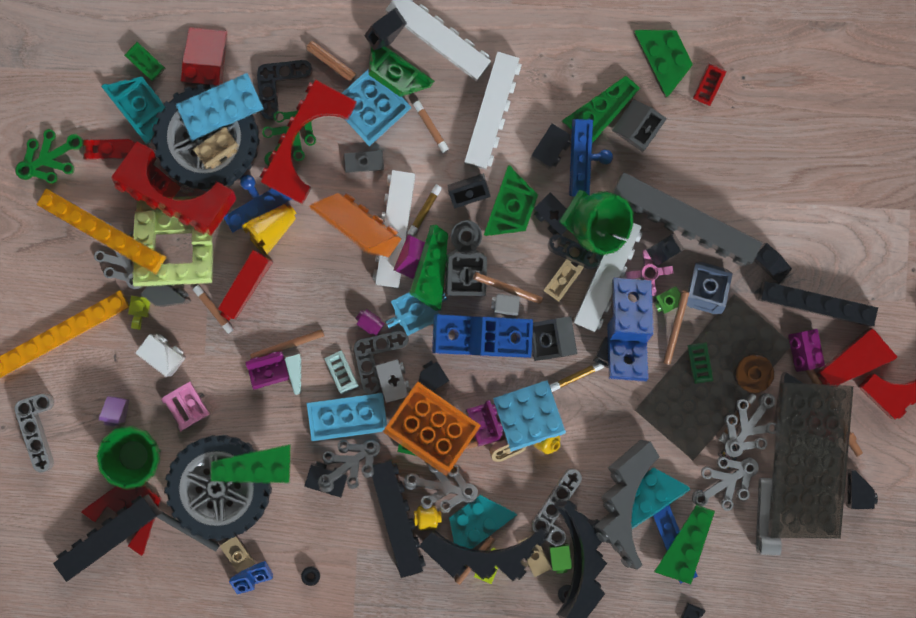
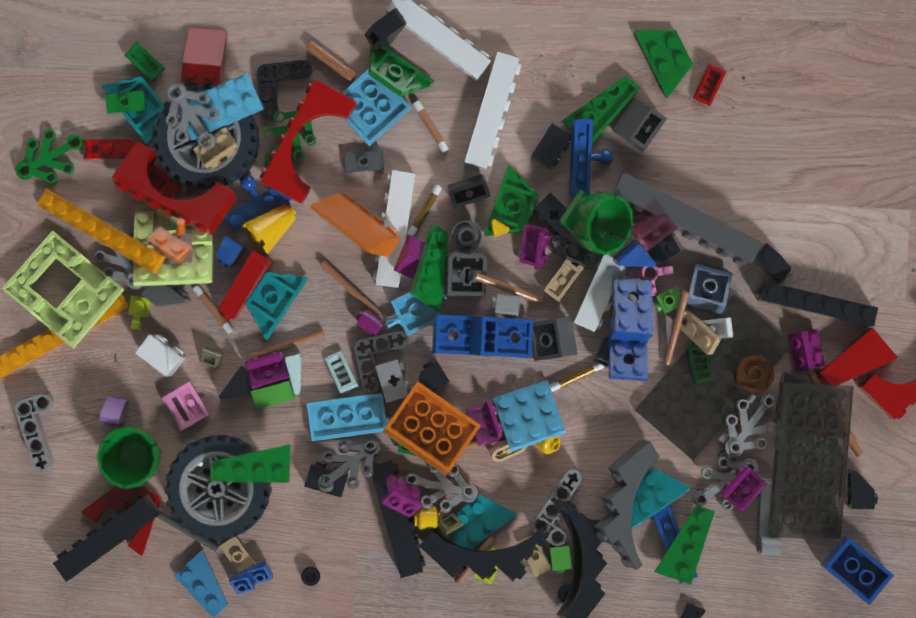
(82, 305): none -> yellowish green piece
(125, 102): none -> green plate
(170, 243): none -> orange plate
(189, 113): none -> light grey plant
(201, 583): none -> dark azure wing
(211, 357): none -> olive slope
(229, 252): none -> blue slope
(237, 385): none -> black slope
(273, 299): none -> teal wing
(273, 394): none -> bright green slope
(349, 287): none -> nougat bar
(402, 496): none -> magenta bracket
(449, 524): none -> olive slope
(499, 228): none -> yellow slope
(534, 246): none -> magenta bracket
(633, 255): none -> blue slope
(652, 230): none -> clear pink slope
(699, 332): none -> tan plate
(720, 327): none -> white slope
(743, 488): none -> magenta bracket
(857, 570): none -> blue brick

